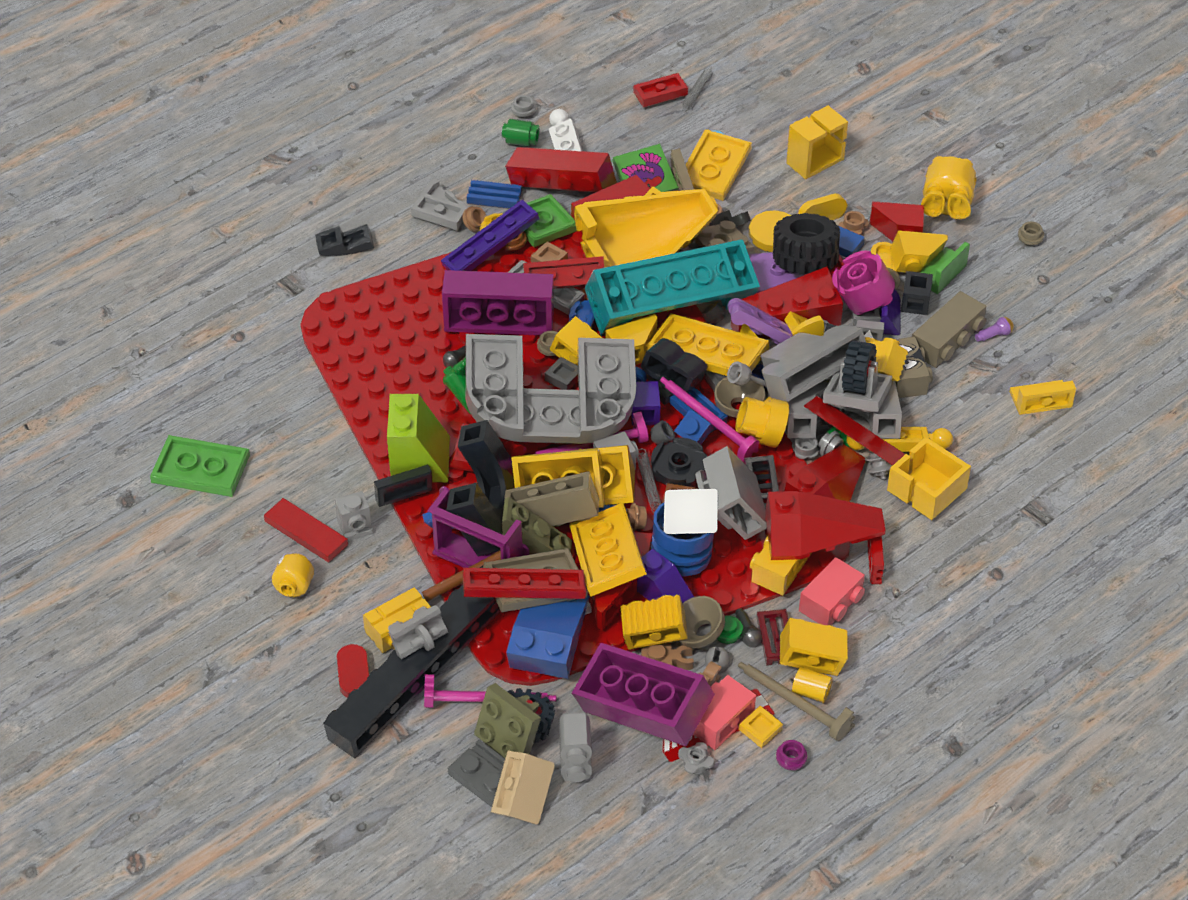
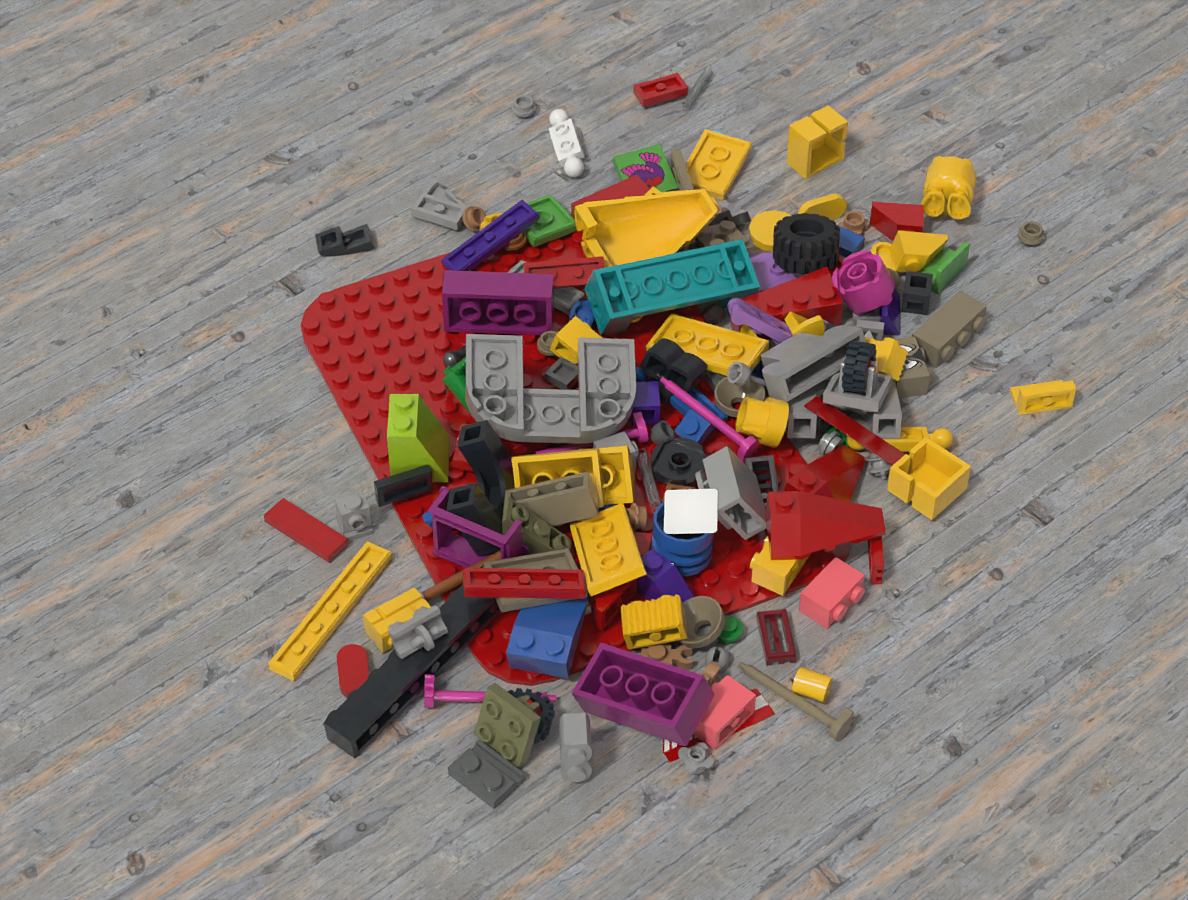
(200, 465): bright green tile -> none
(293, 575): yellow head -> none
(330, 611): none -> yellow tile
(493, 194): blue tile -> none
(520, 132): green brick -> none
(523, 787): tan panel -> none
(549, 252): medium nougat plate -> none
(560, 169): red wedge -> none
(640, 330): yellow slope -> none
(751, 635): piece -> none
(760, 726): yellow tile -> none
(791, 748): magenta plate -> none
(805, 448): light grey plate -> none
(813, 646): yellow brick -> none
(1003, 326): medium lavender piece -> none

